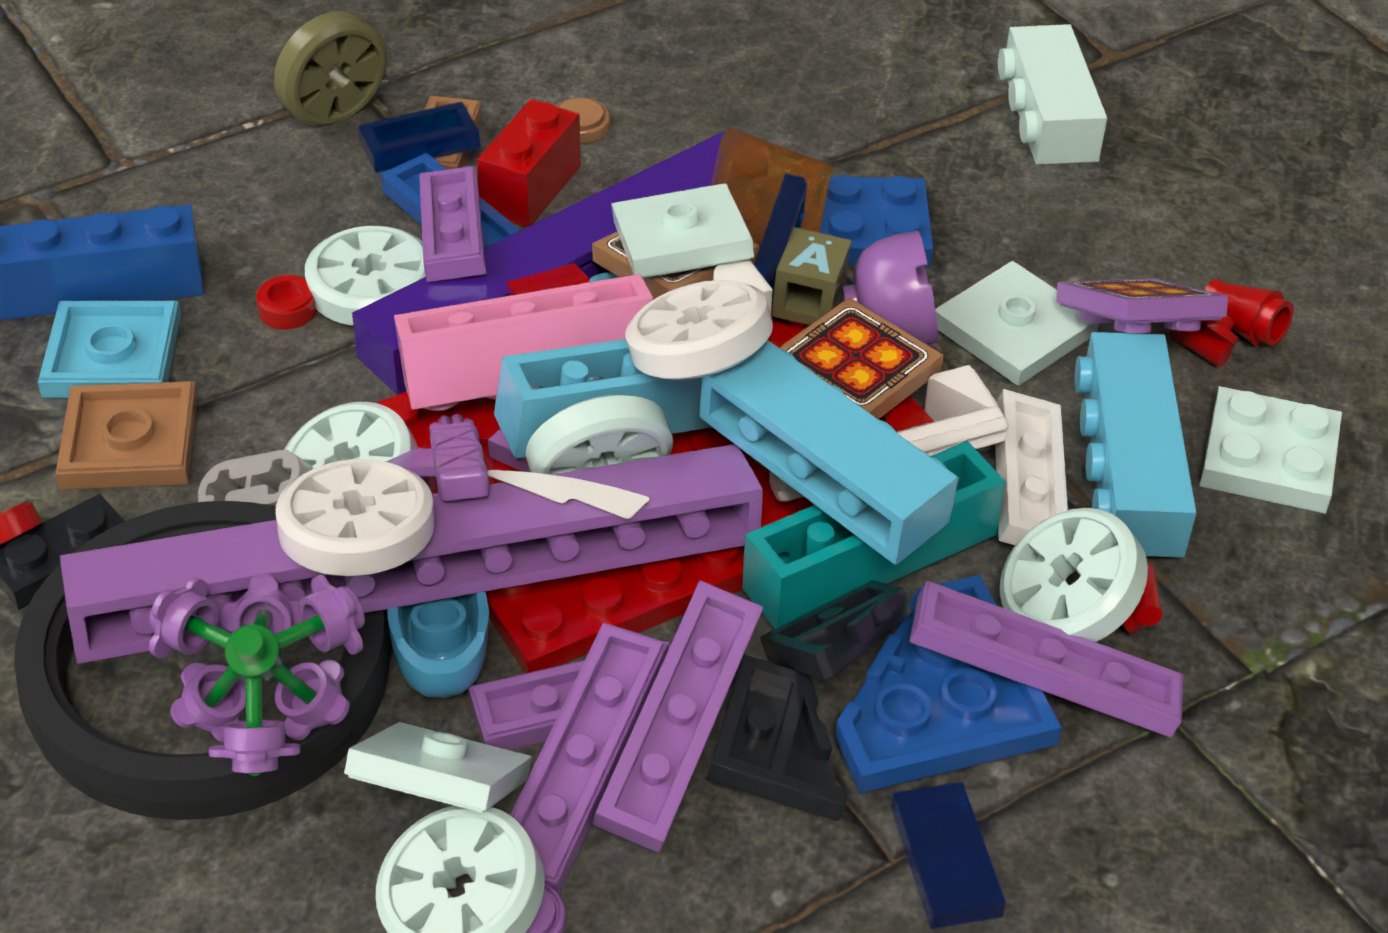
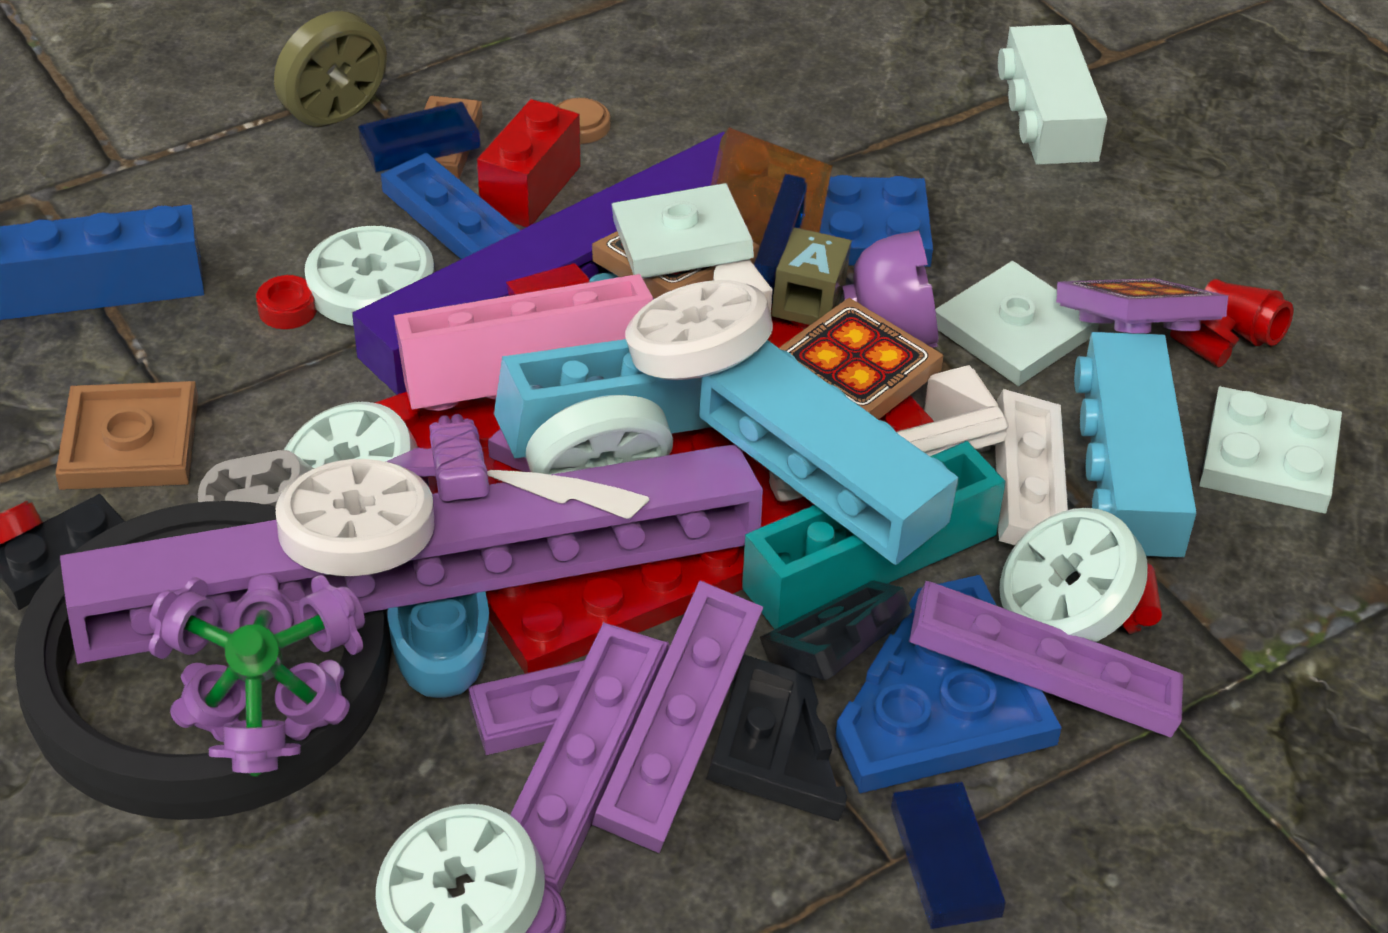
(109, 344): medium azure tile -> none
(438, 766): light aqua plate -> none
(451, 224): medium lavender tile -> none

